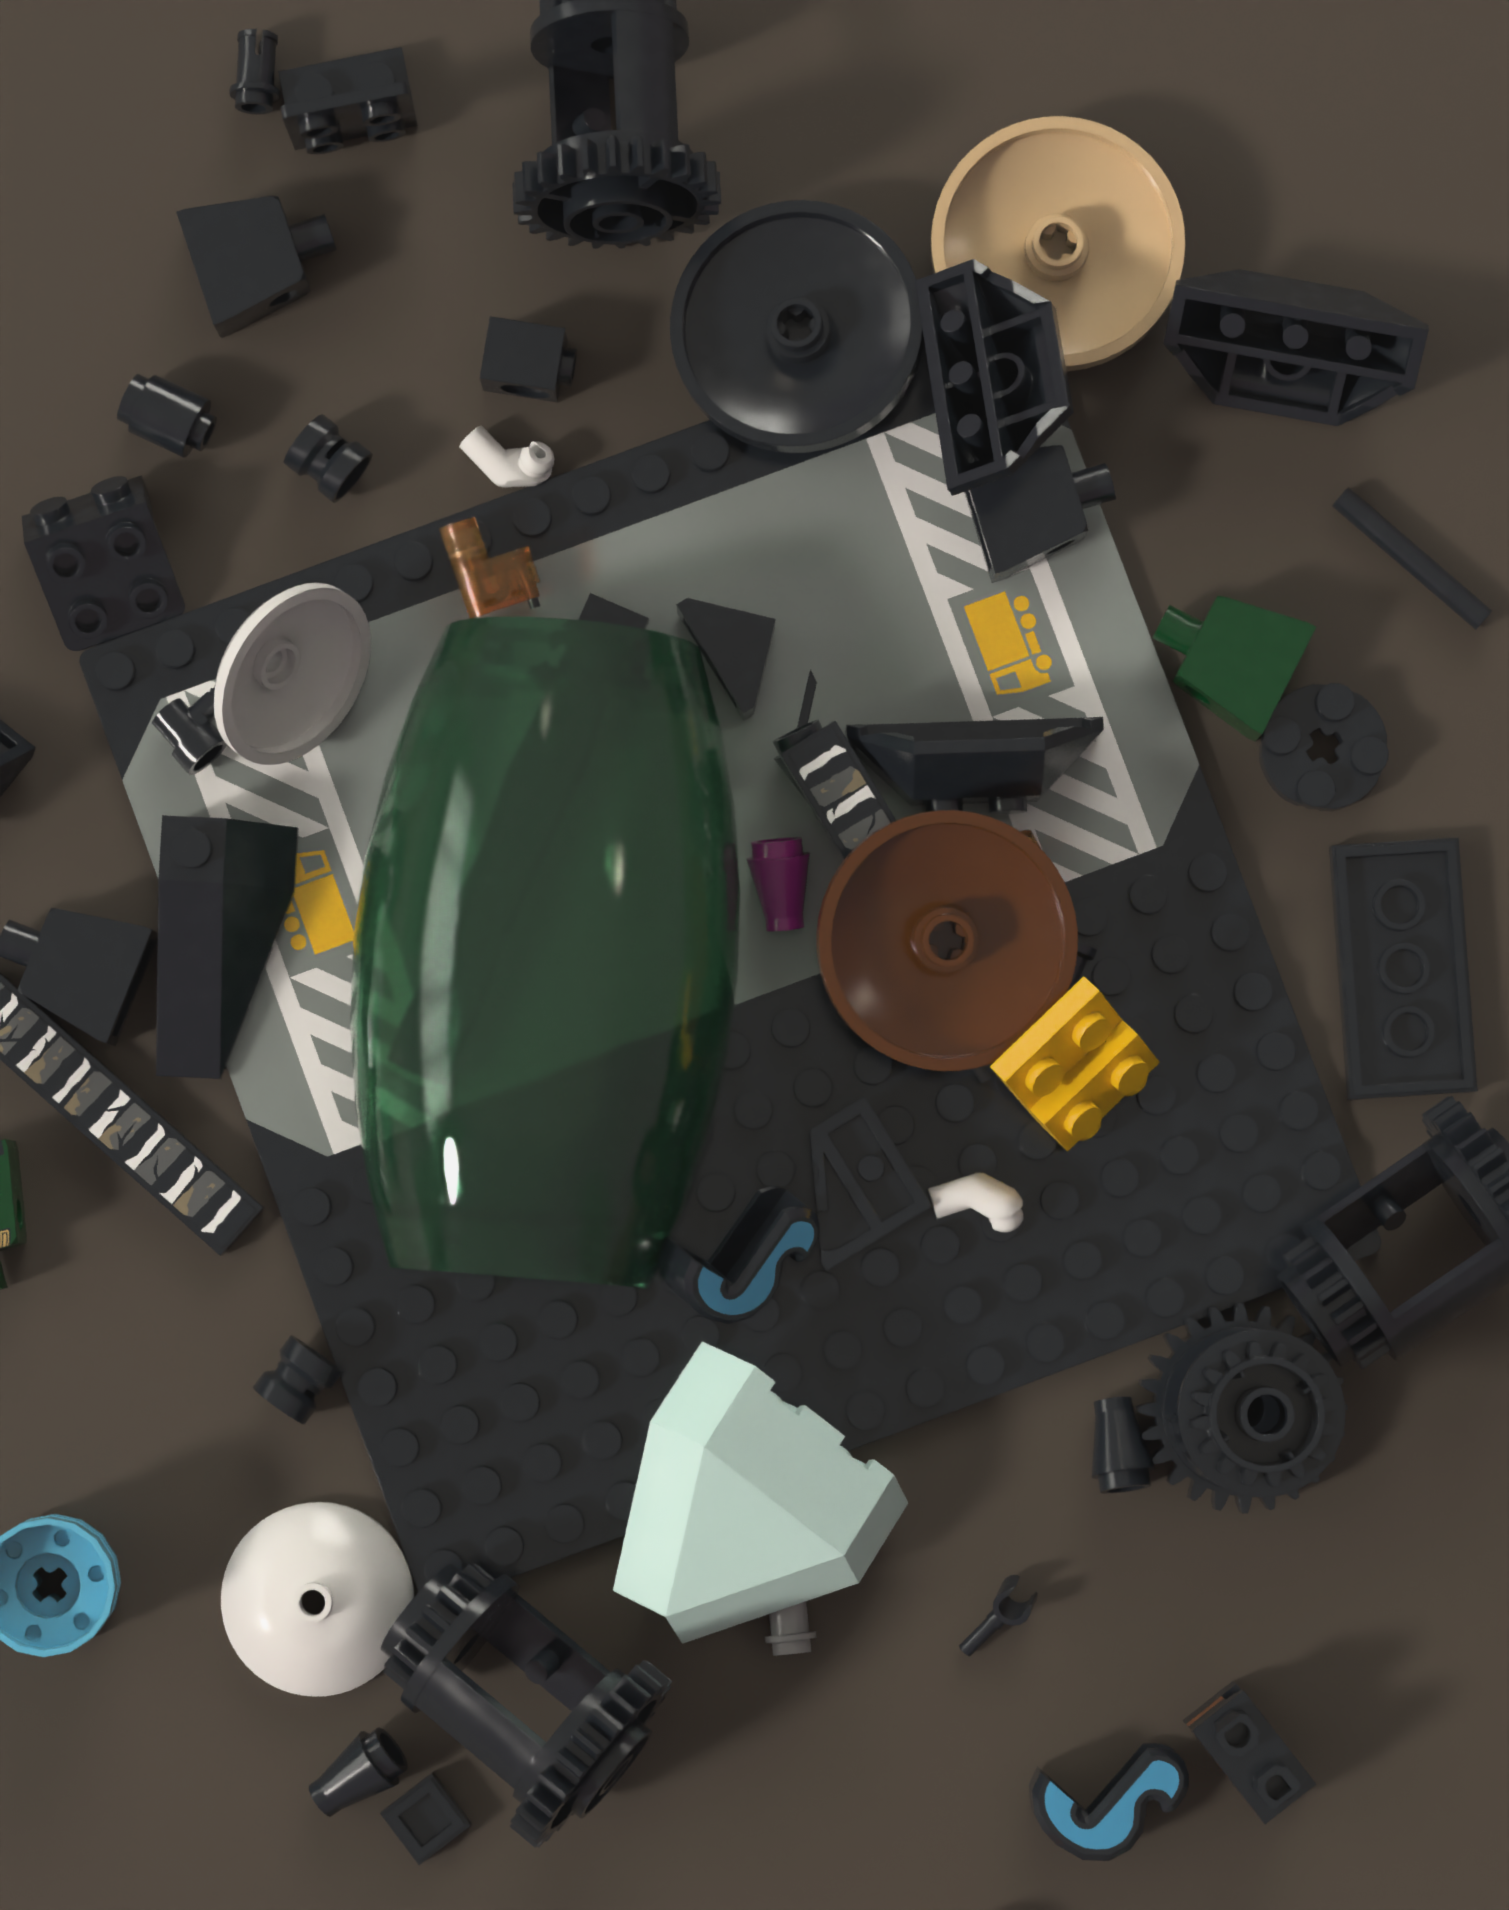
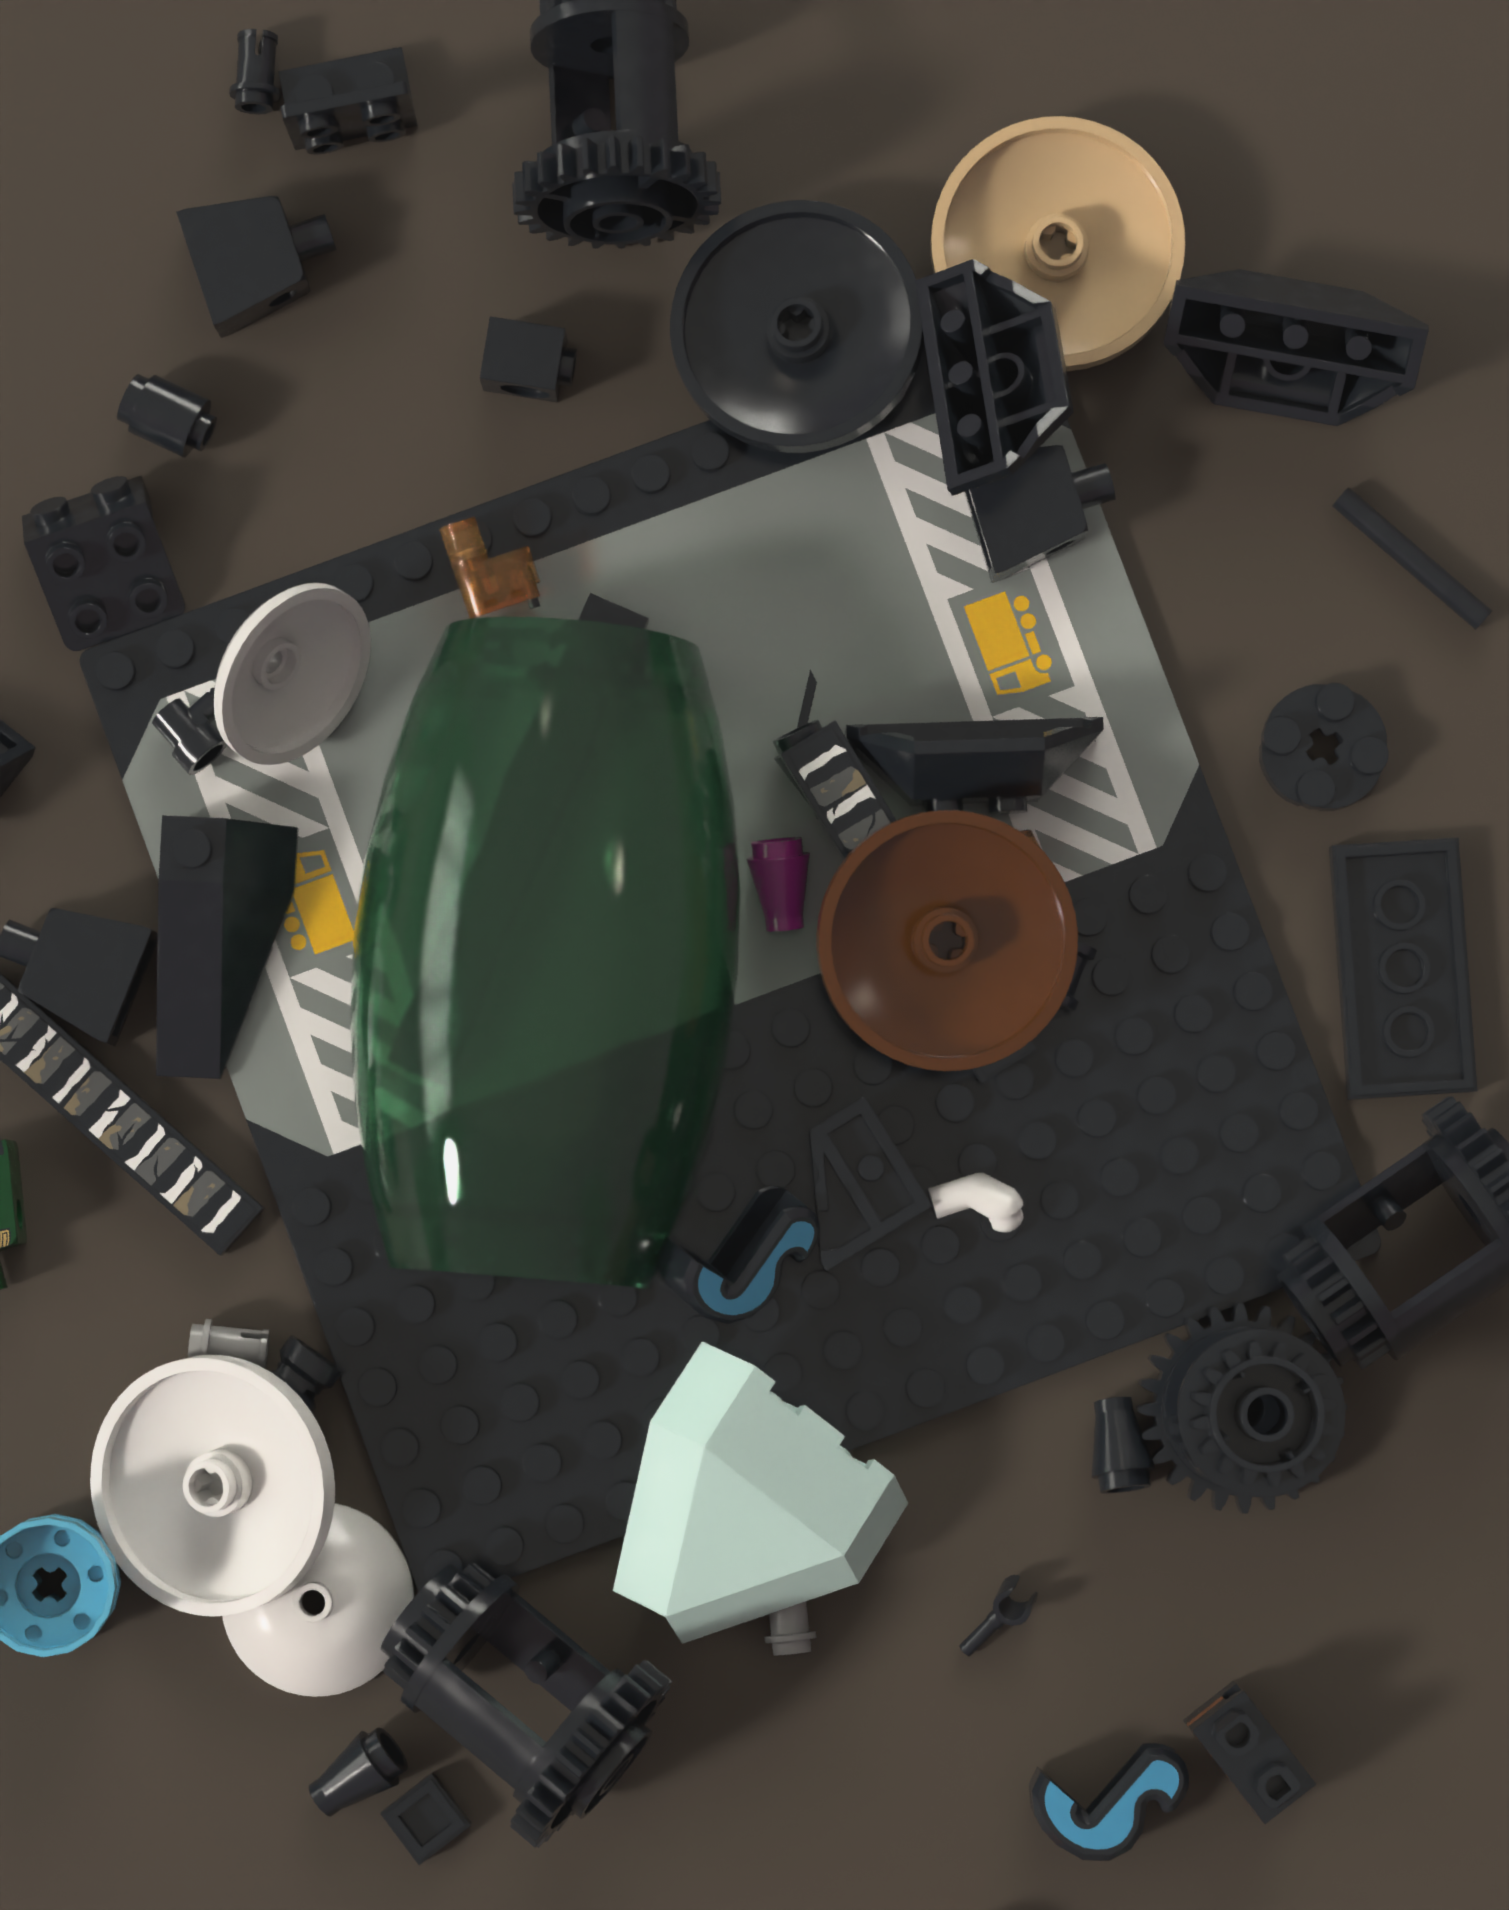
(212, 1485): none -> white dish
(229, 1341): none -> light grey pin
(328, 458): black wheel -> none
(511, 466): white arm -> none
(733, 646): black slope -> none
(1075, 1065): yellow plate -> none
(1236, 659): dark green torso -> none

